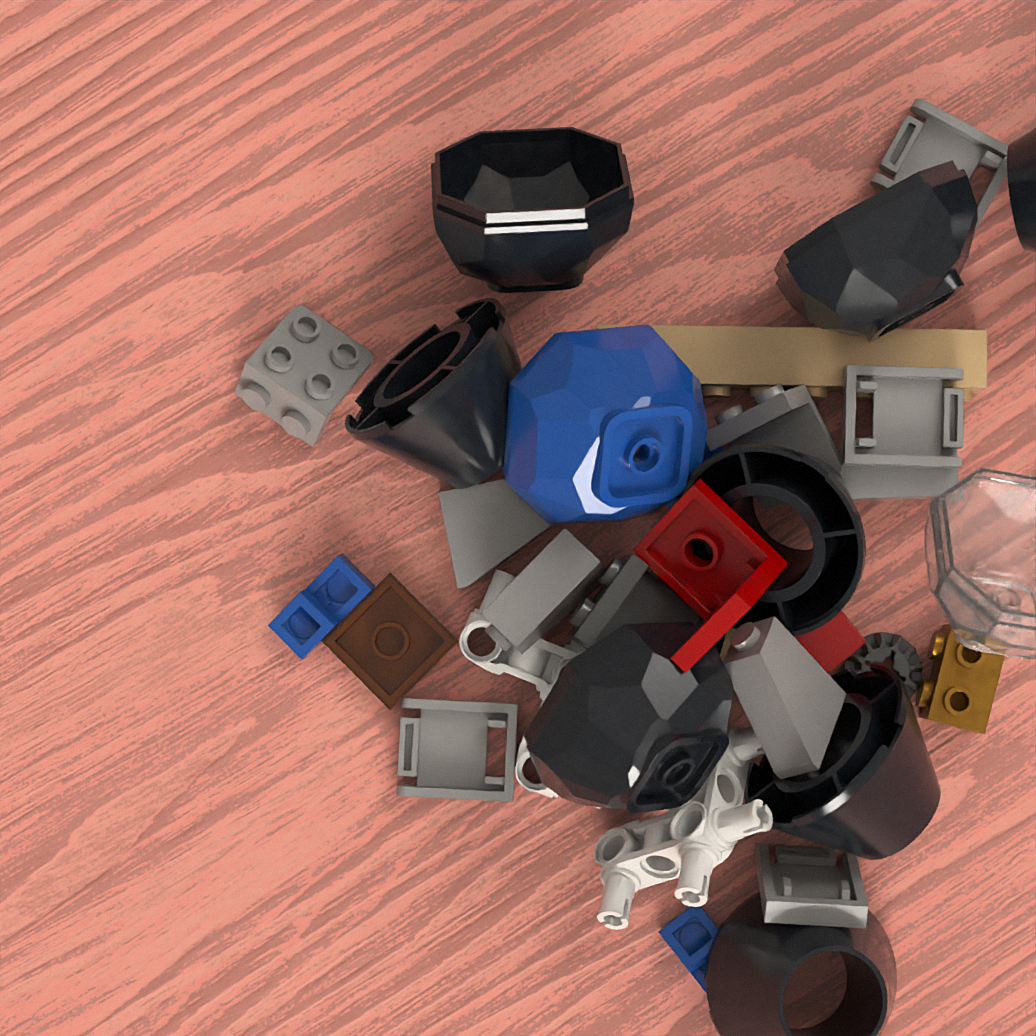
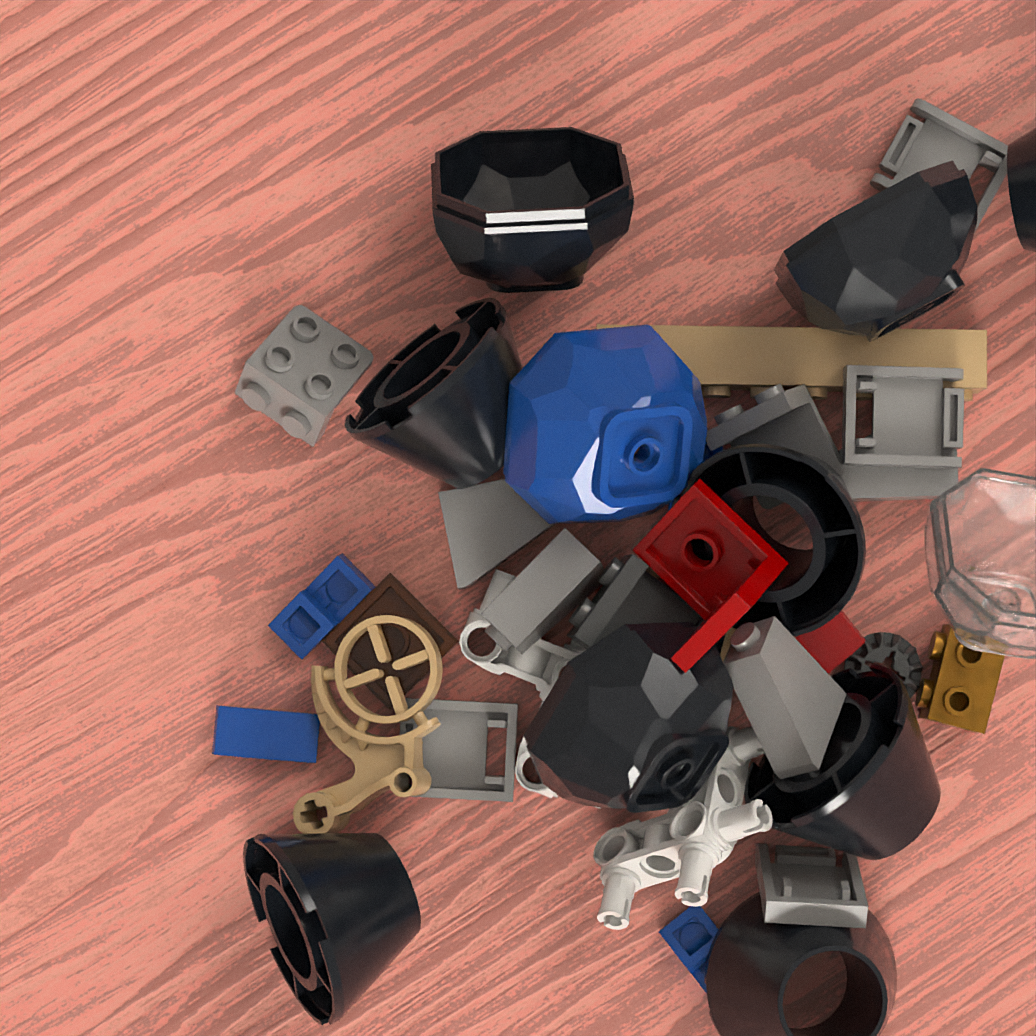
(266, 734): none -> blue slope
(335, 911): none -> black cone
(378, 760): none -> tan piece

